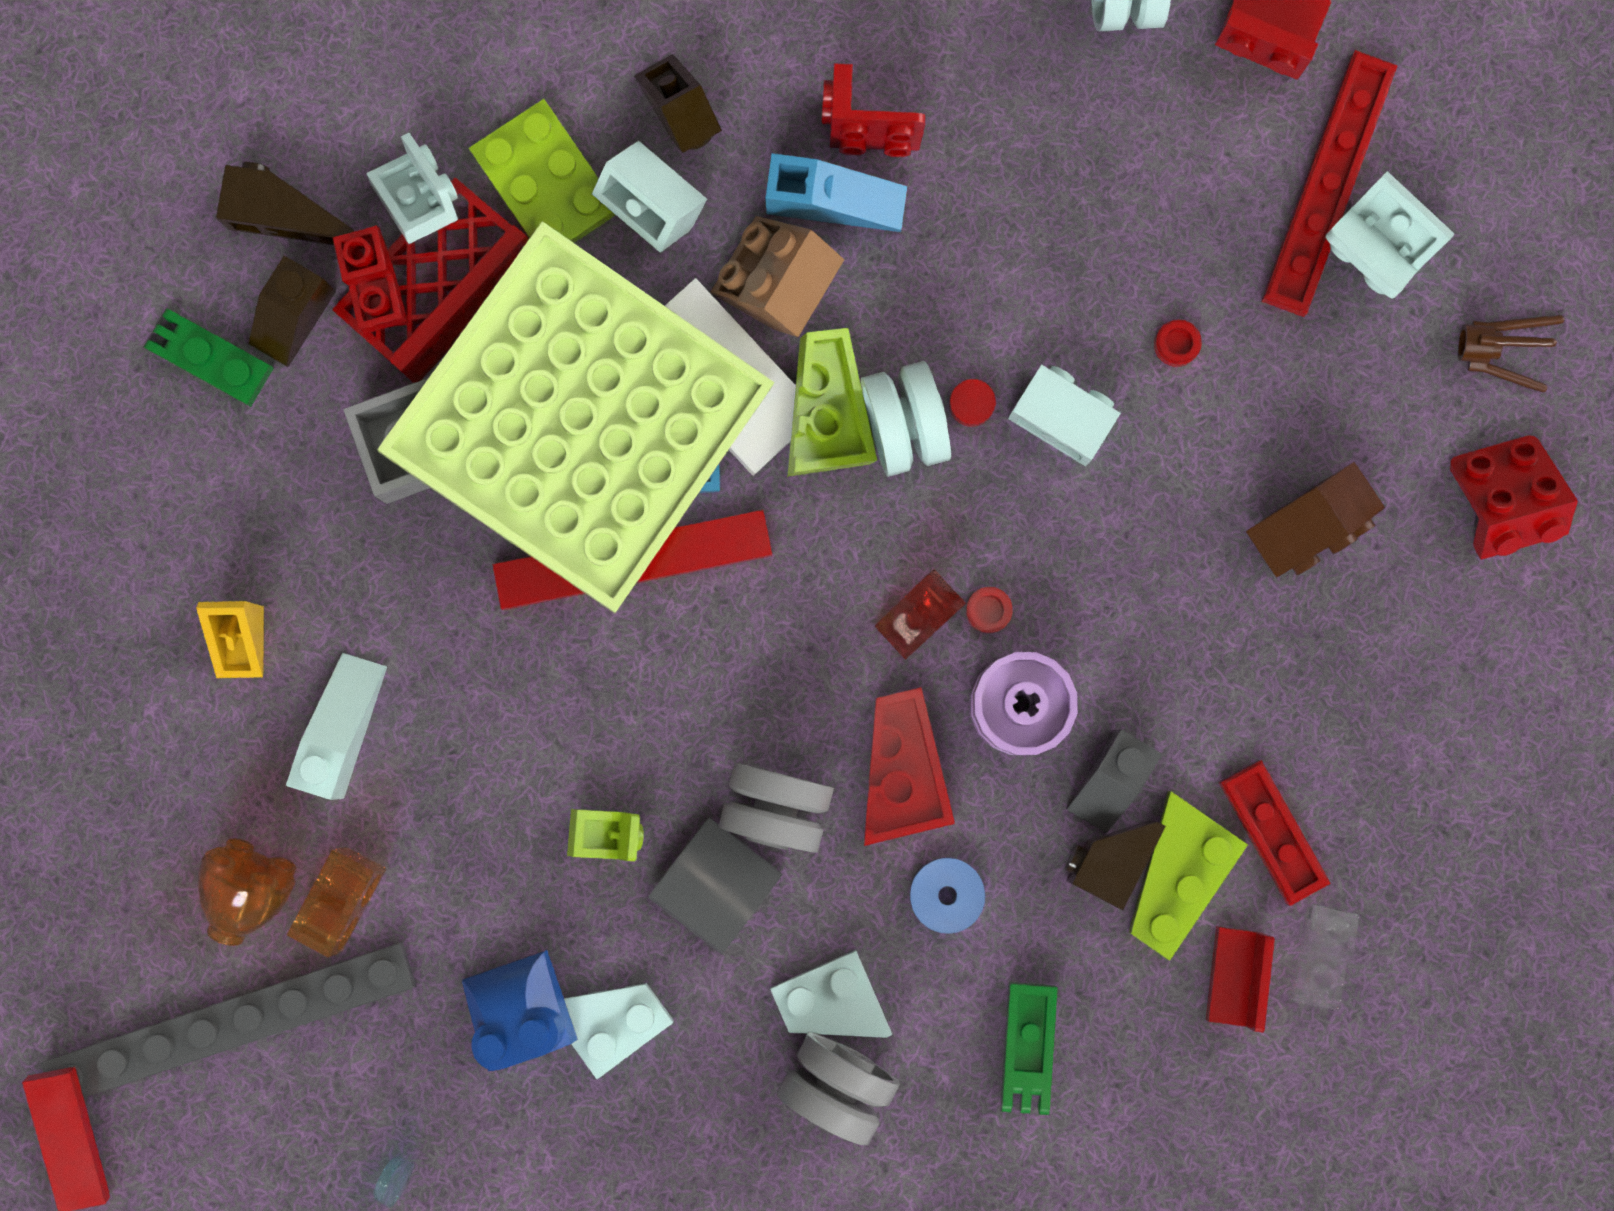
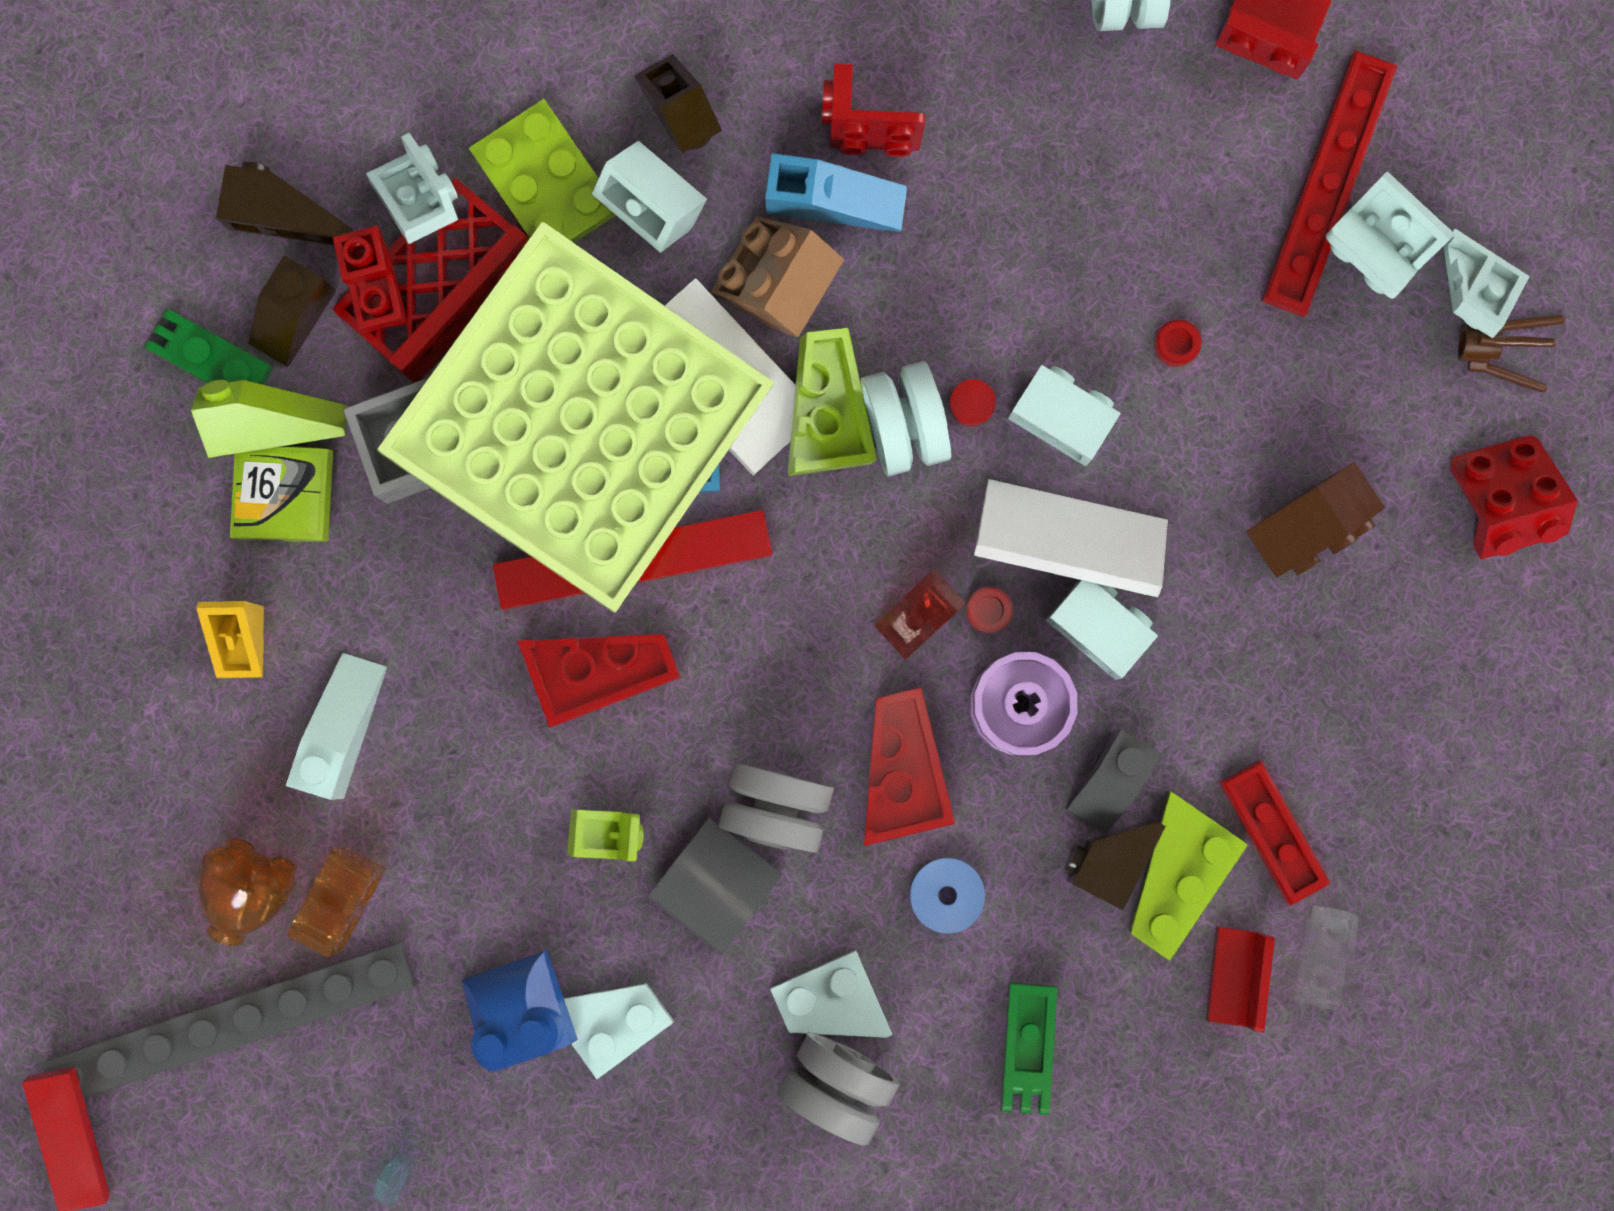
(258, 417): none -> lime slope
(282, 494): none -> lime slope
(593, 673): none -> red wing
(1072, 538): none -> white tile
(1103, 627): none -> light aqua brick
(1481, 284): none -> light aqua wing

